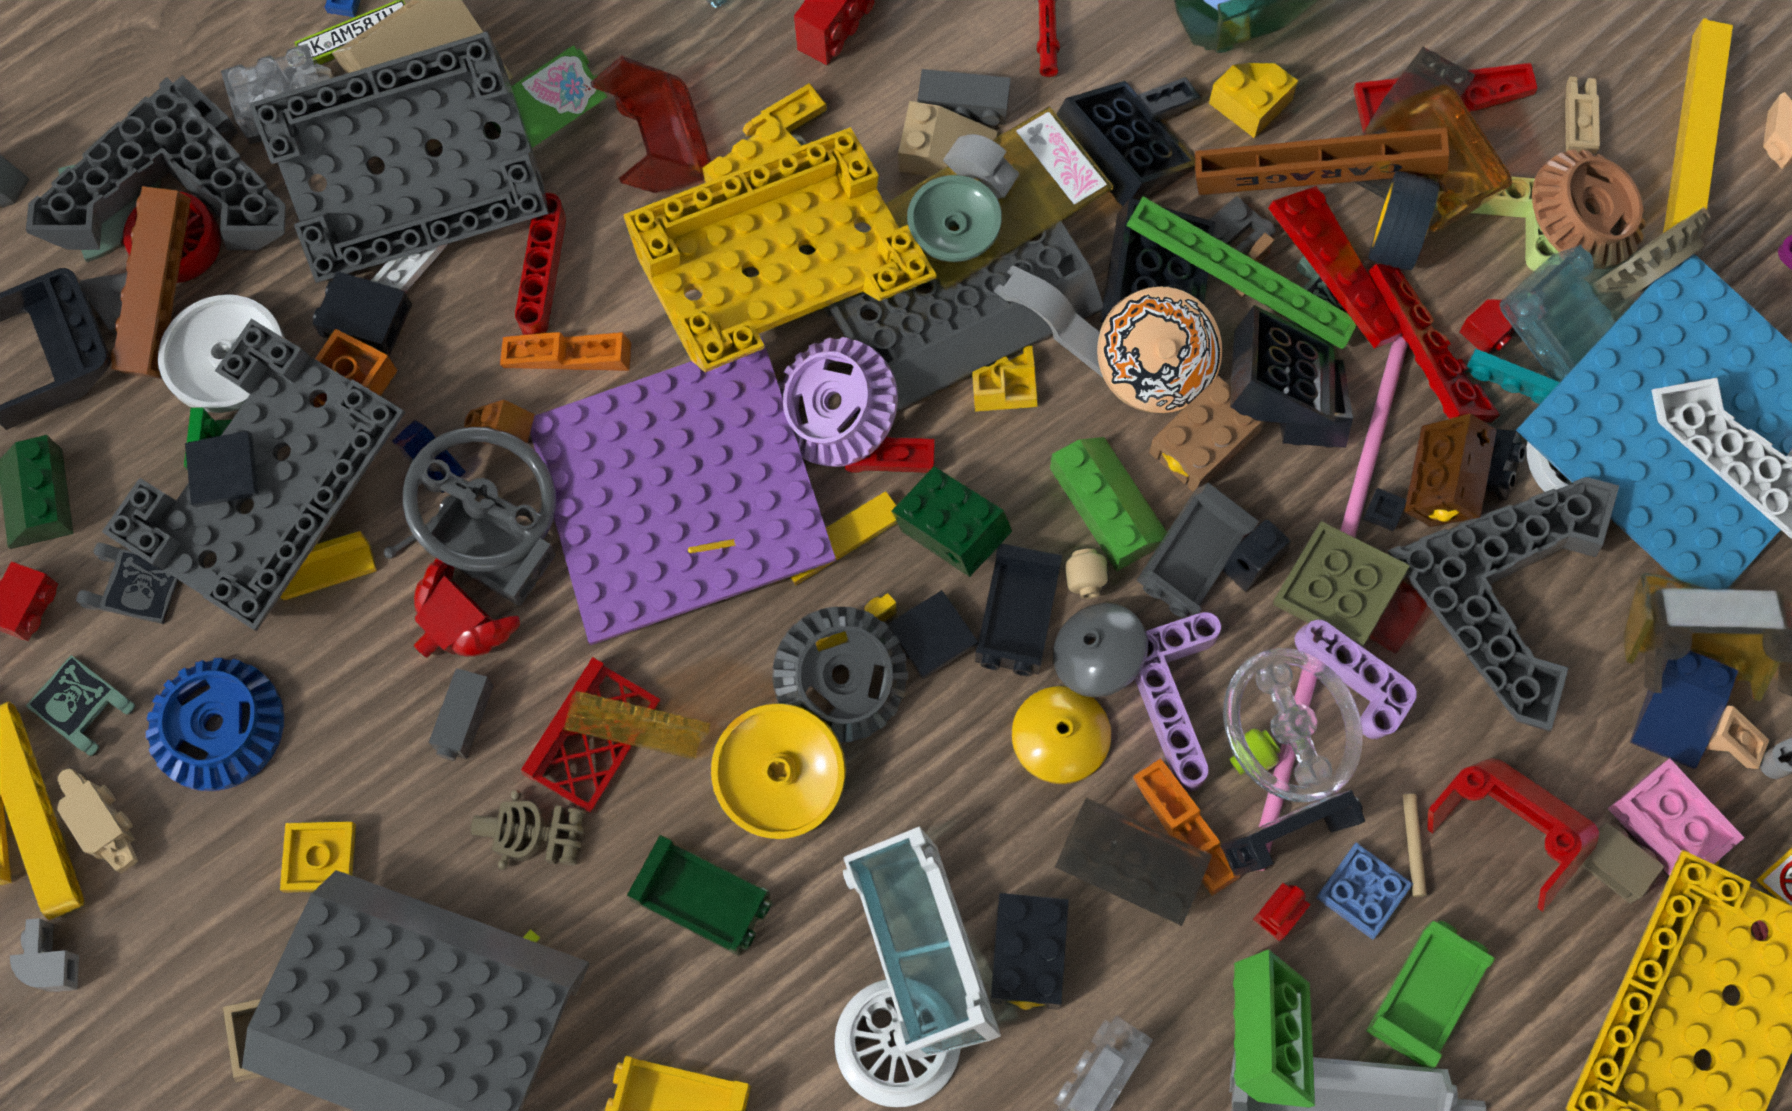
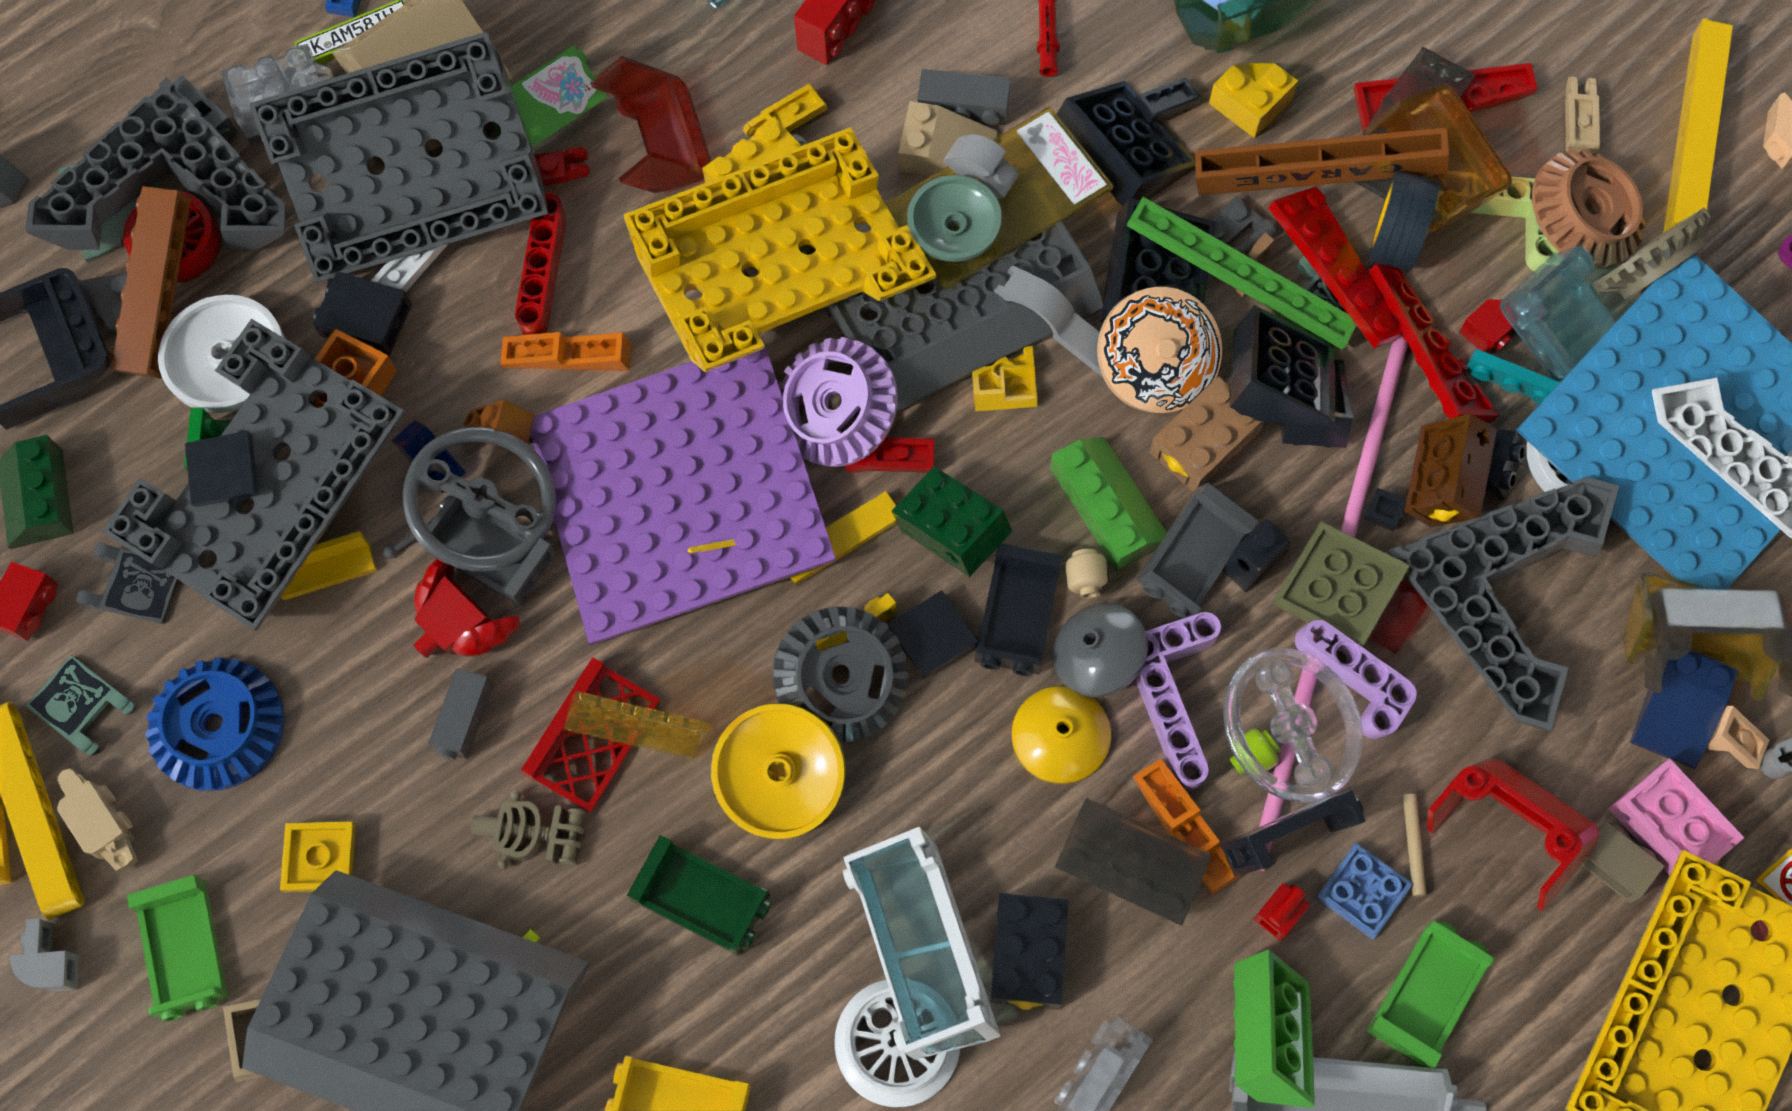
(179, 947): none -> bright green panel
(554, 169): none -> red hinge

